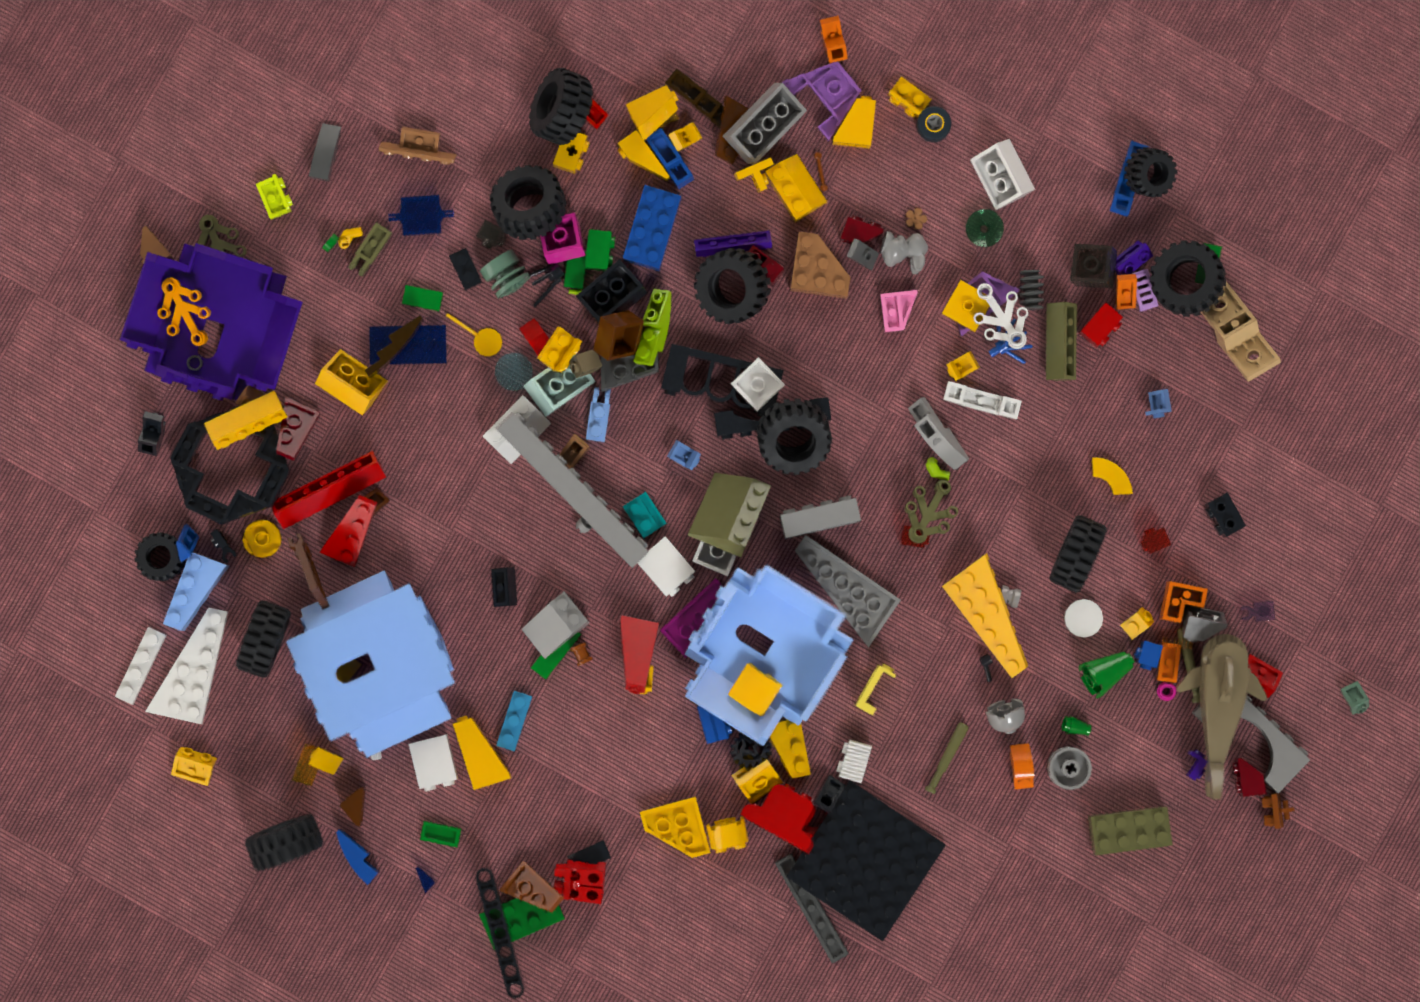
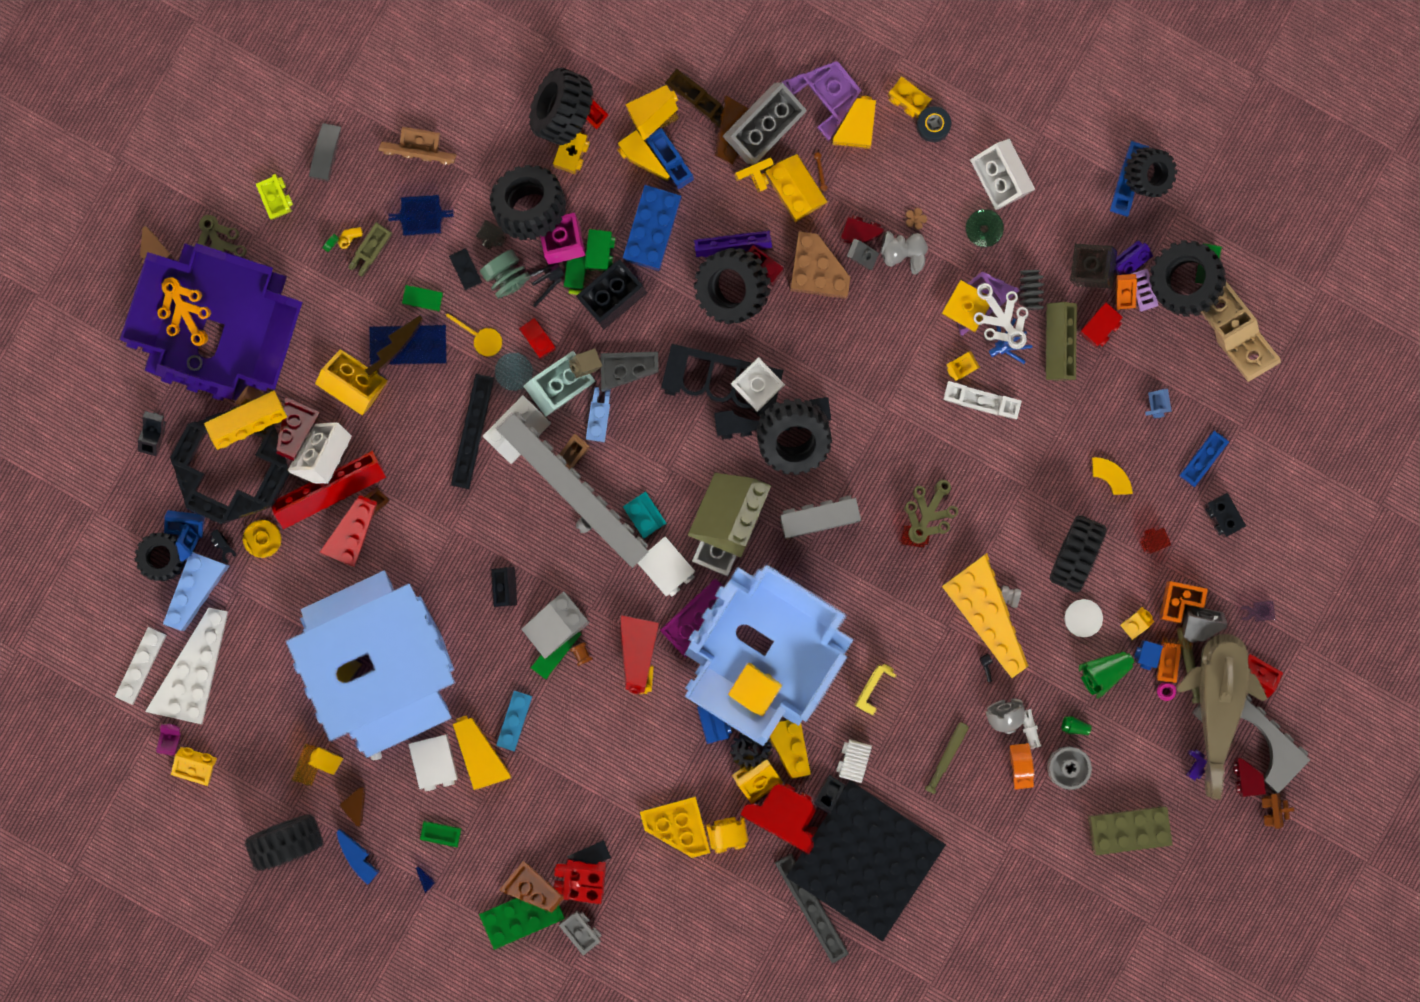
(168, 739): none -> magenta bracket
(175, 521): none -> blue slope
(263, 639): black tyre -> none
(304, 554): reddish brown tile -> none
(321, 453): none -> white slope
(472, 431): none -> black tile
(498, 942): black beam -> none
(559, 350): yellow bracket -> none
(580, 932): none -> light grey bracket
(618, 335): reddish brown piece -> none
(656, 327): lime slope -> none
(684, 455): medium blue bracket -> none
(685, 136): yellow bracket -> none
(833, 39): orange brick -> none
(855, 595): light grey wing -> none
(896, 309): bright pink wing -> none
(934, 470): lime arm -> none
(936, 435): light grey slope -> none
(1031, 730): none -> white pin
(1204, 458): none -> blue tile
(1355, 698): sand green bracket -> none

